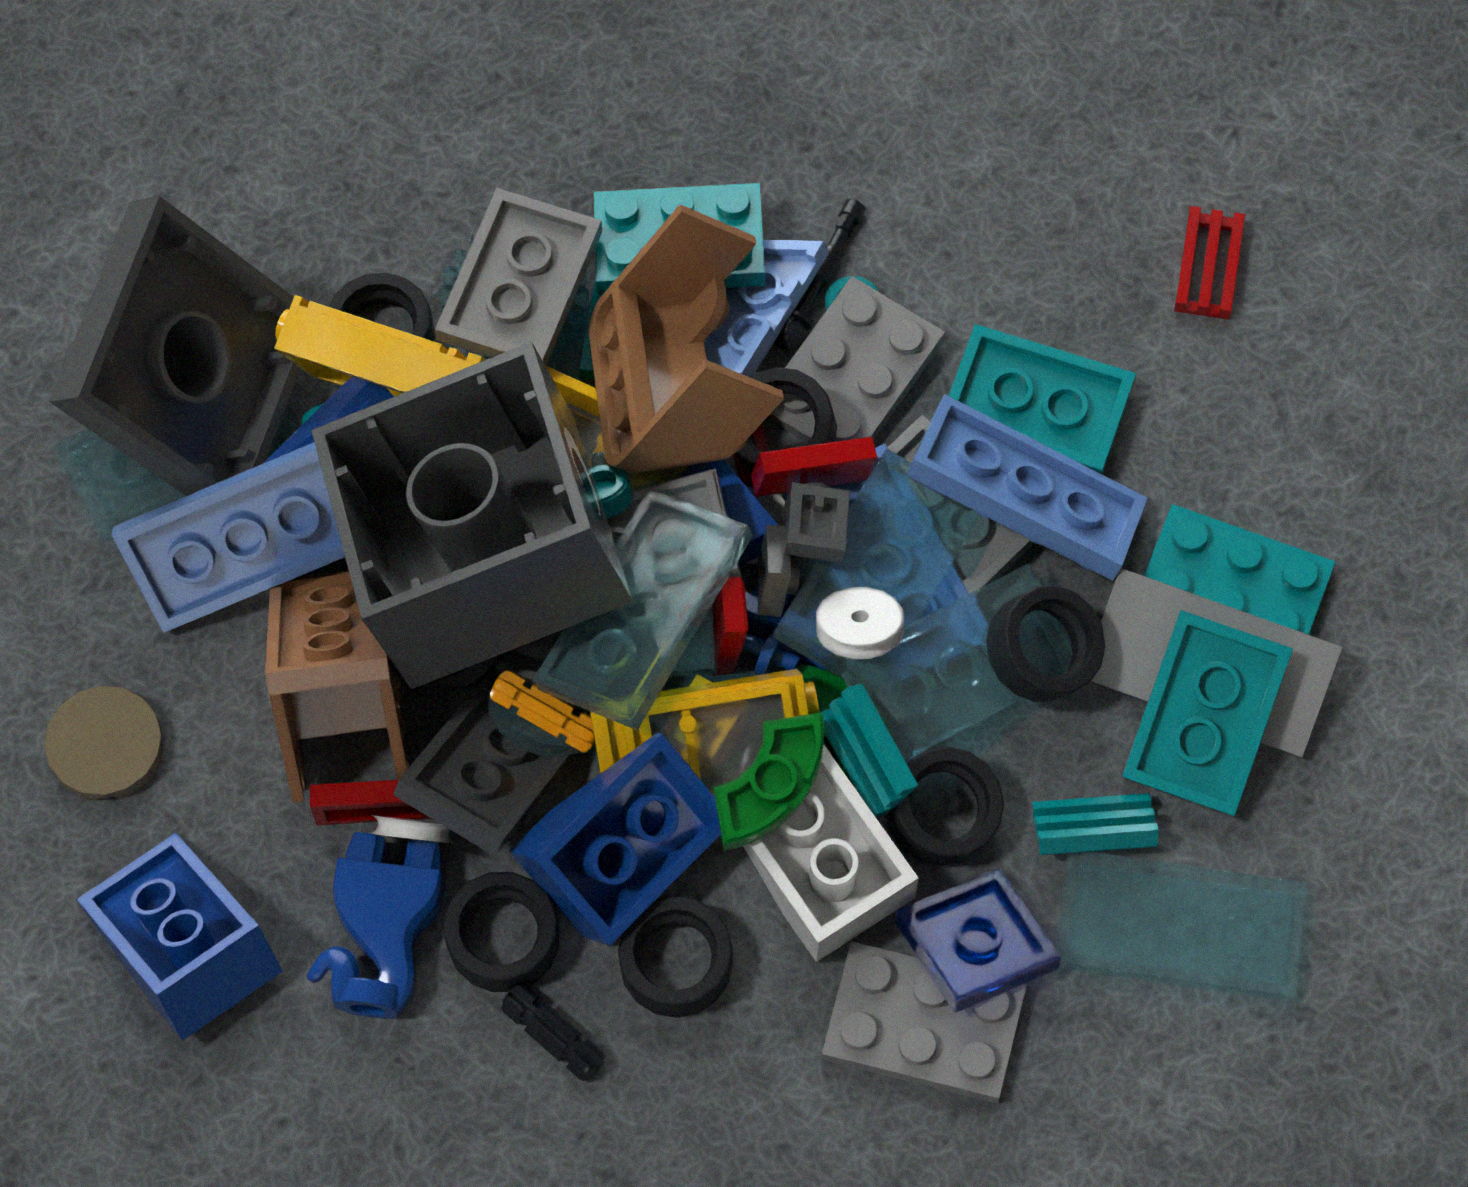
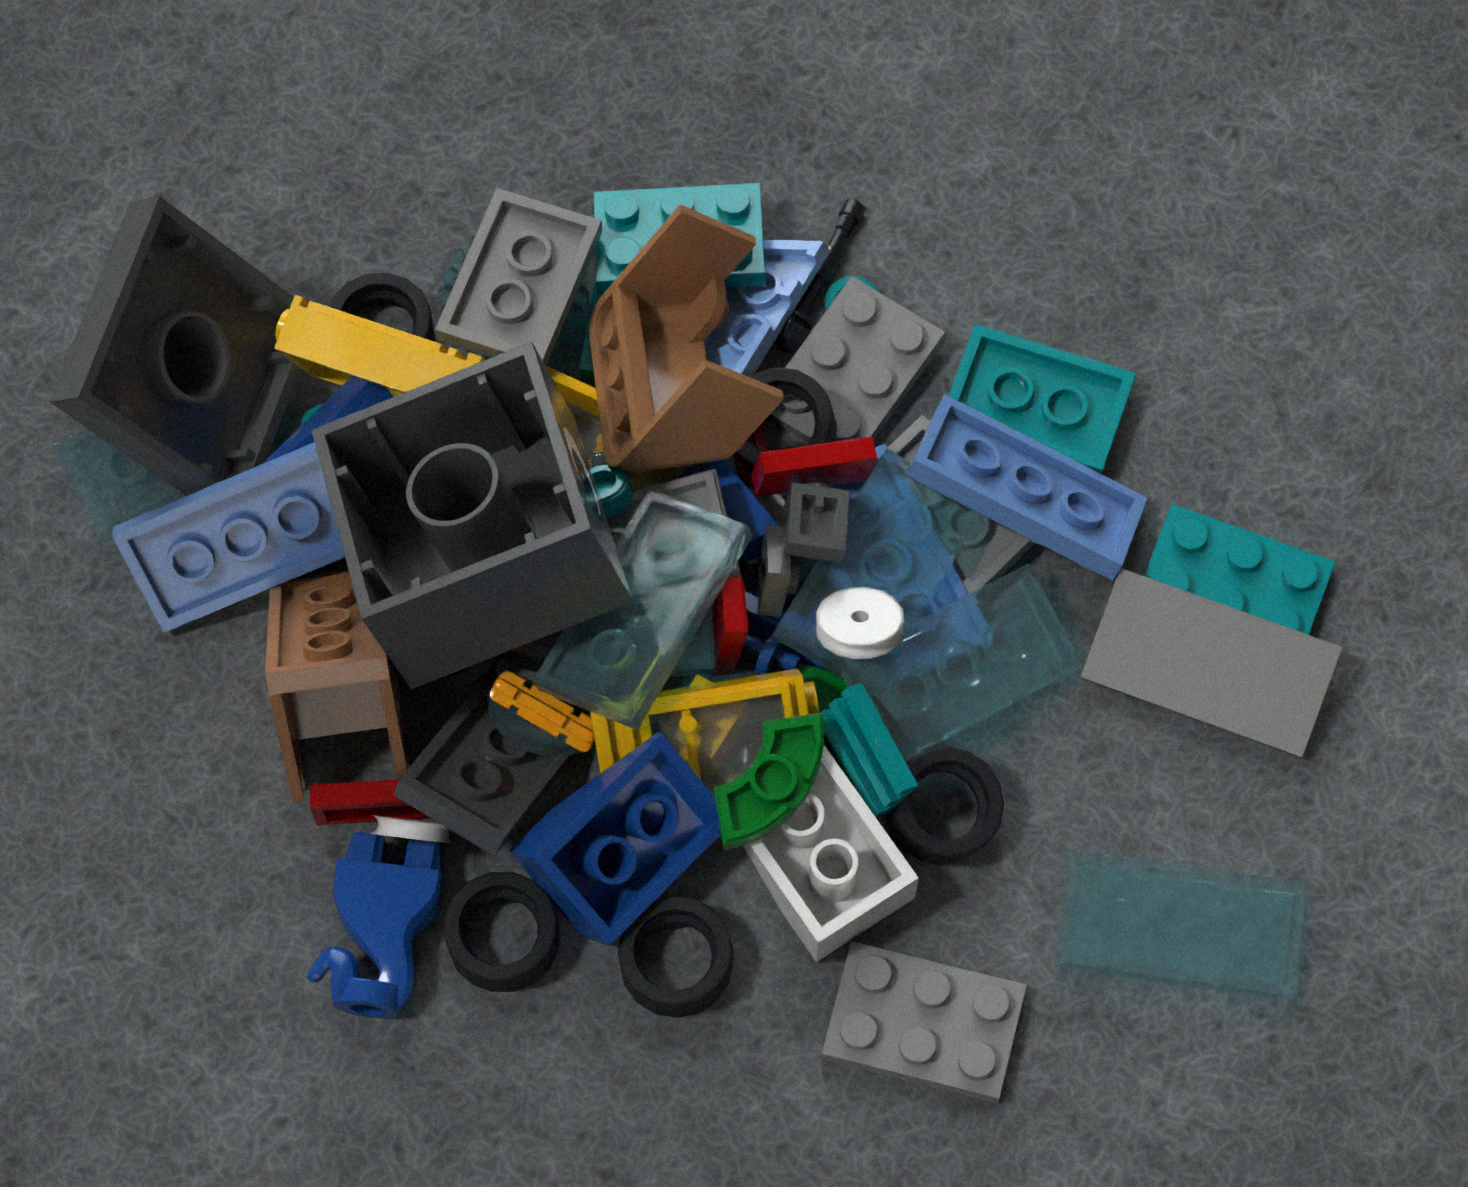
(104, 743): dark tan tile -> none
(181, 935): blue slope -> none
(553, 1032): black axle -> none
(977, 940): clear blue tile -> none
(1081, 626): black tyre -> none
(1094, 824): teal tile -> none
(1207, 713): teal plate -> none
(1215, 223): red tile -> none

